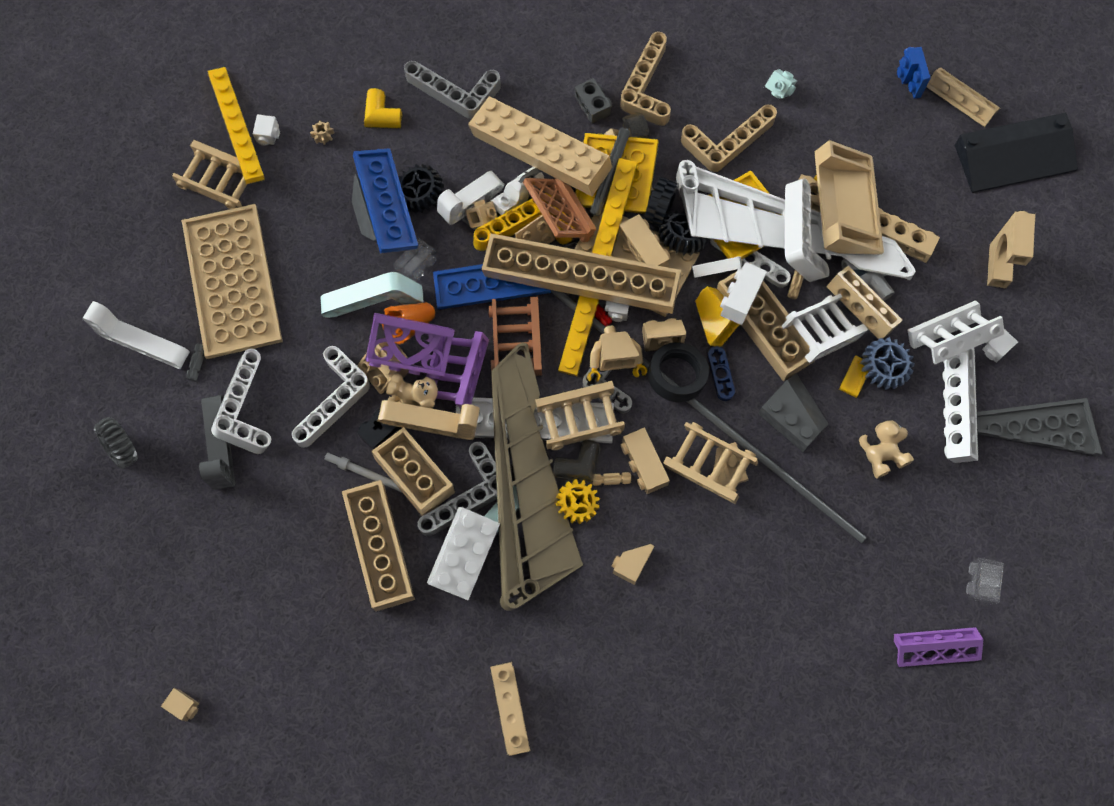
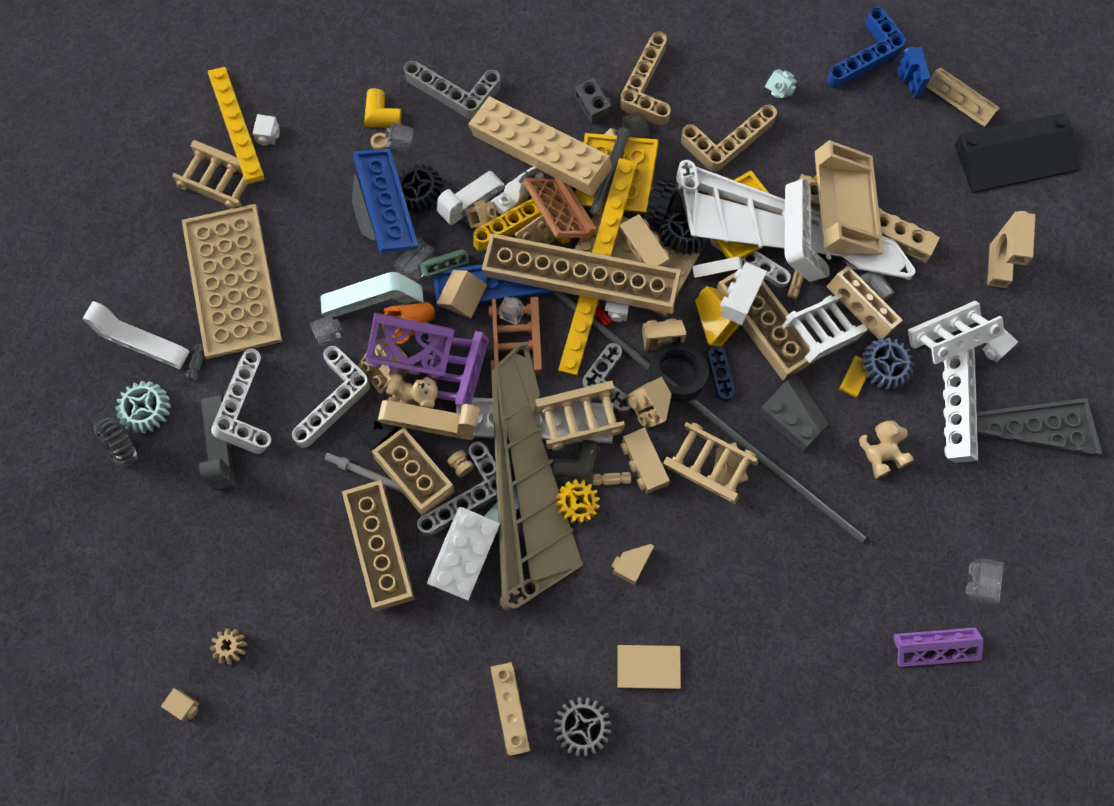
(149, 394): none -> light aqua gear
(236, 644): none -> tan gear
(322, 132): tan gear -> none
(326, 329): none -> clear brick
(378, 141): none -> tan tile
(399, 137): none -> clear brick
(444, 262): none -> sand green piece
(460, 463): none -> tan wheel
(462, 293): none -> tan slope
(512, 307): none -> clear brick
(565, 734): none -> light grey gear
(614, 352): tan torso -> none
(648, 667): none -> tan tile
(651, 402): none -> tan slope
(889, 44): none -> blue beam

